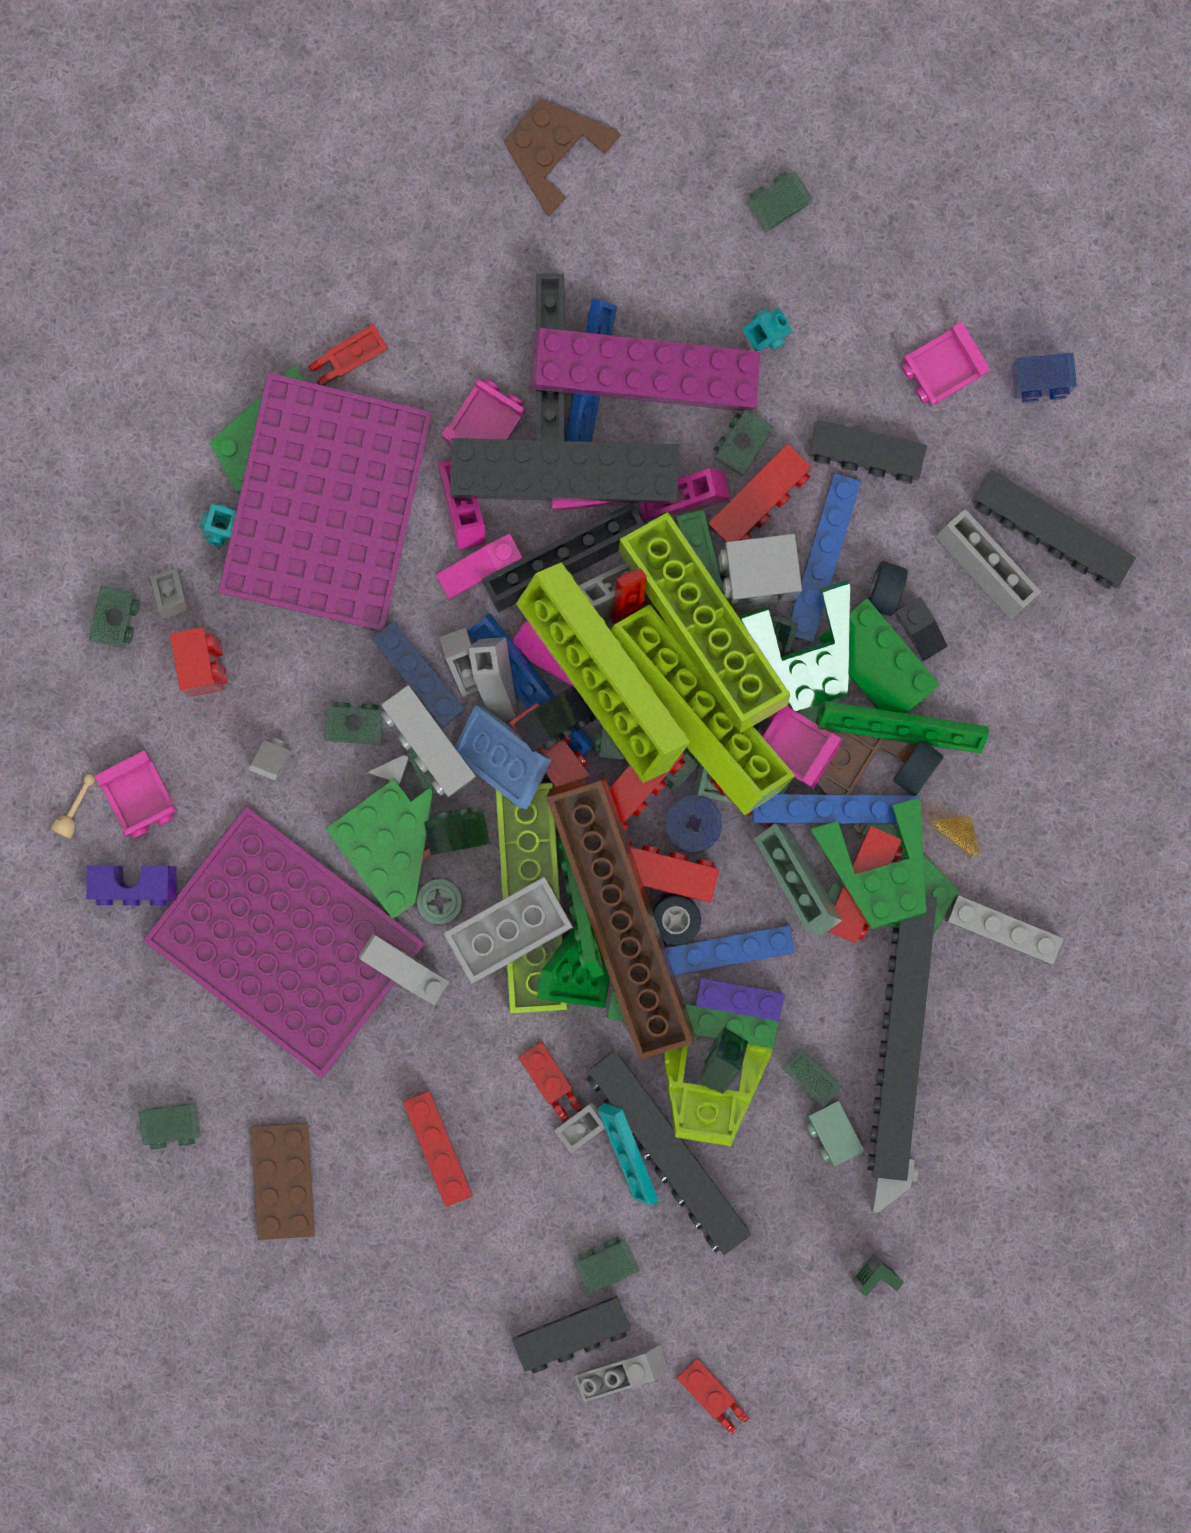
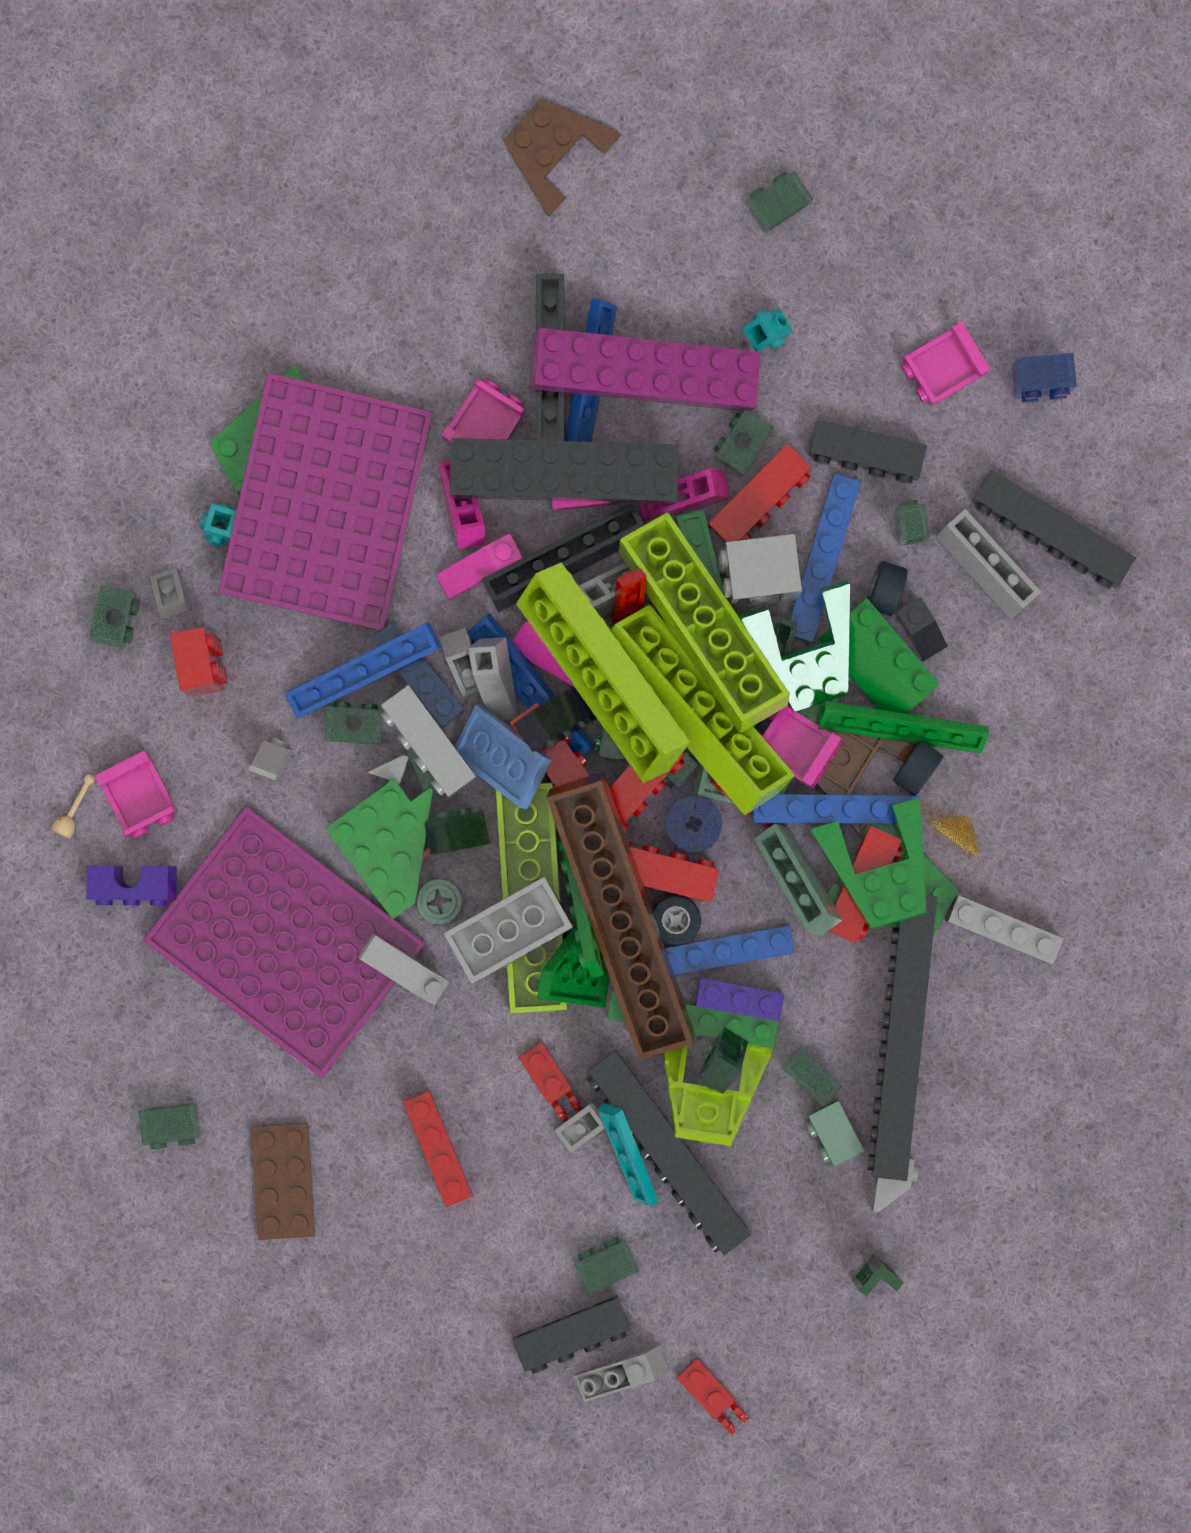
(350, 354): red hinge -> none
(363, 670): none -> blue plate
(911, 523): none -> clear green brick

